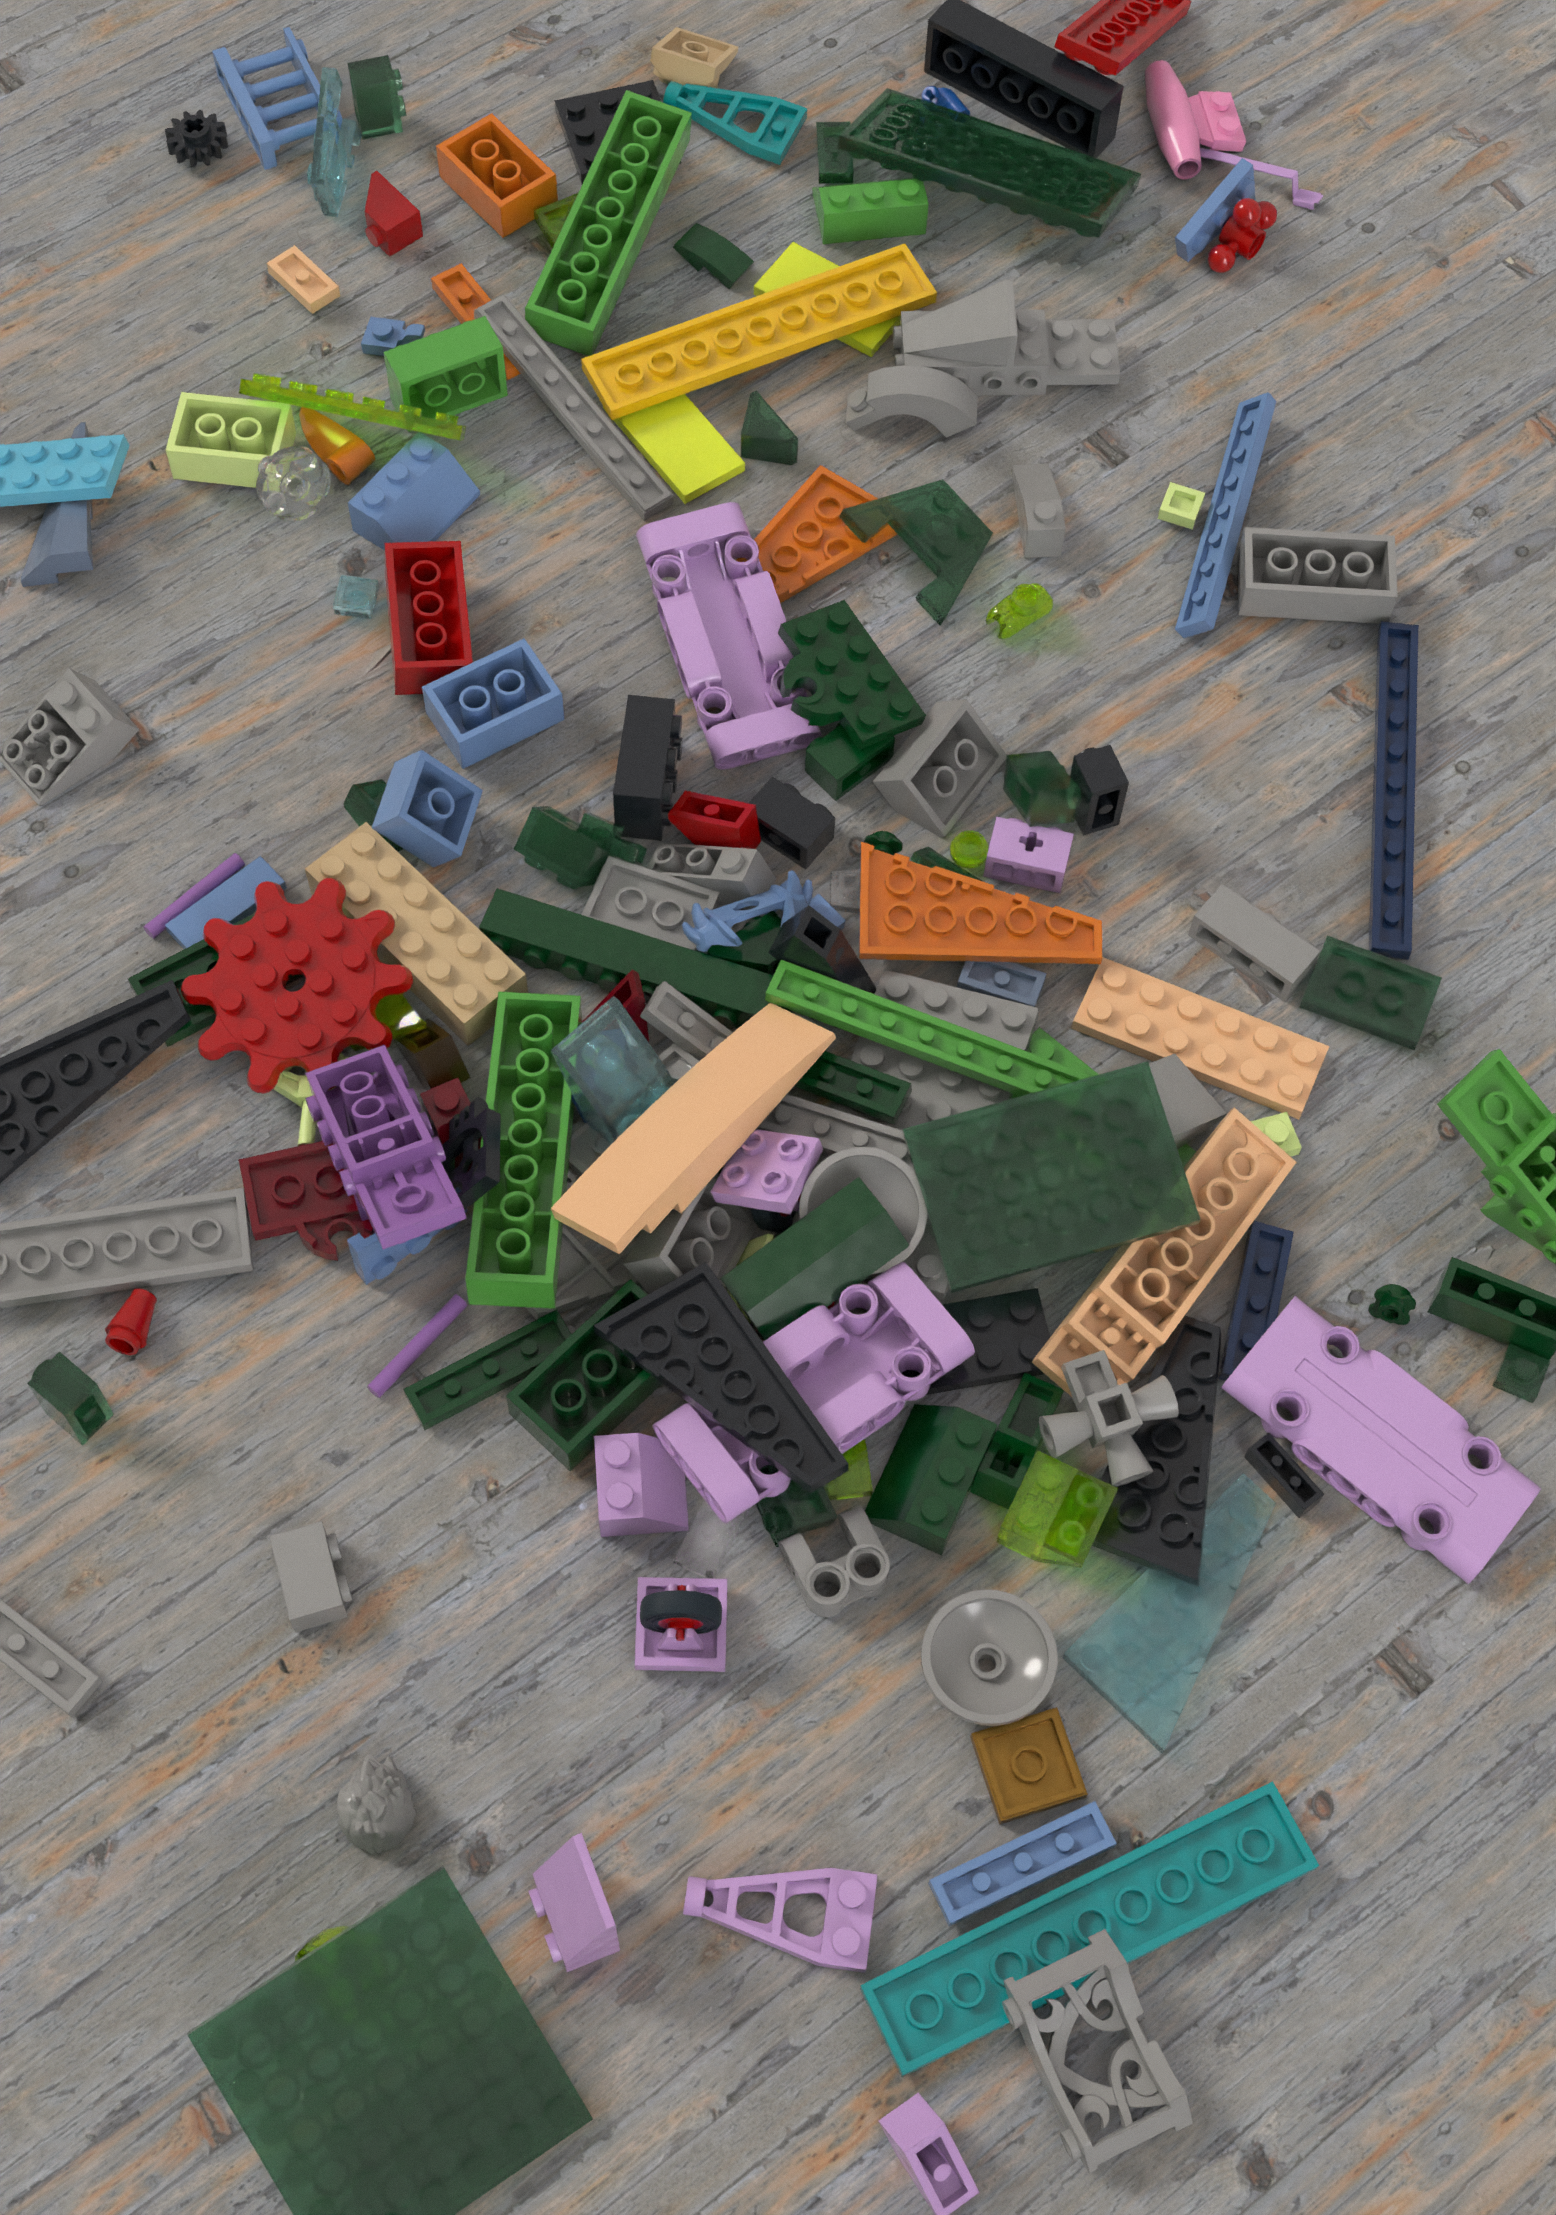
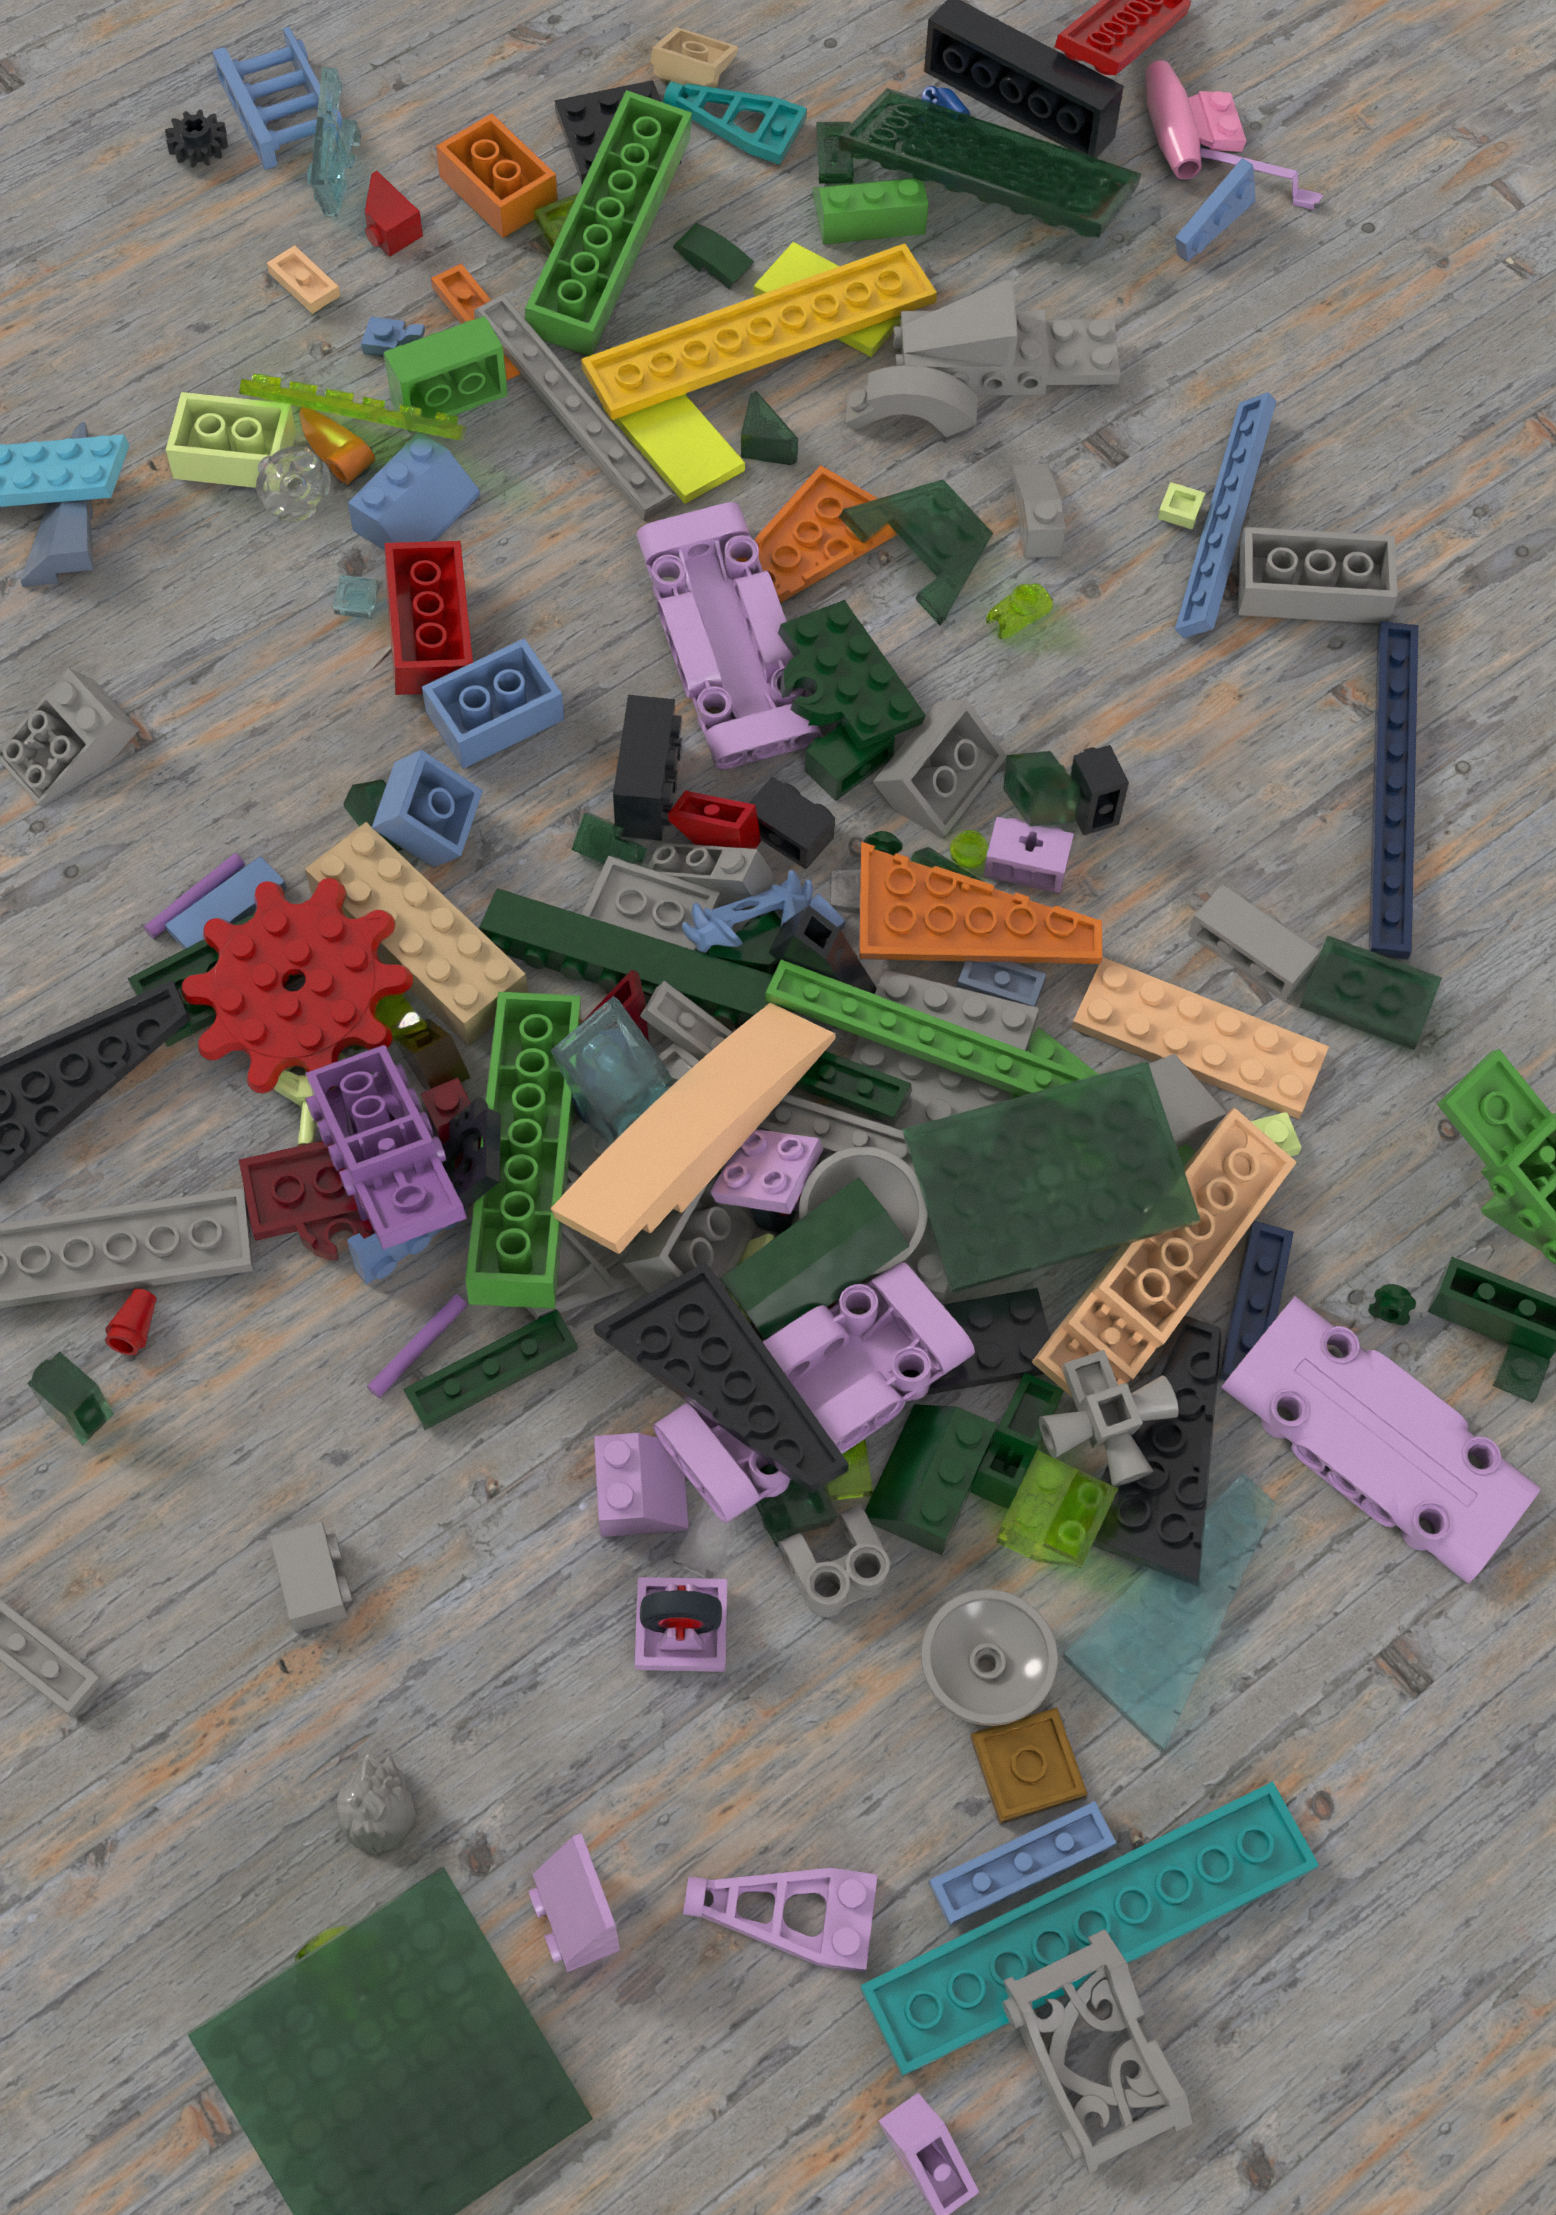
(376, 96): clear green brick -> none
(562, 847): clear green brick -> none
(582, 1388): dark green brick -> none
(1242, 233): red piece -> none
(1284, 1475): black piece -> none

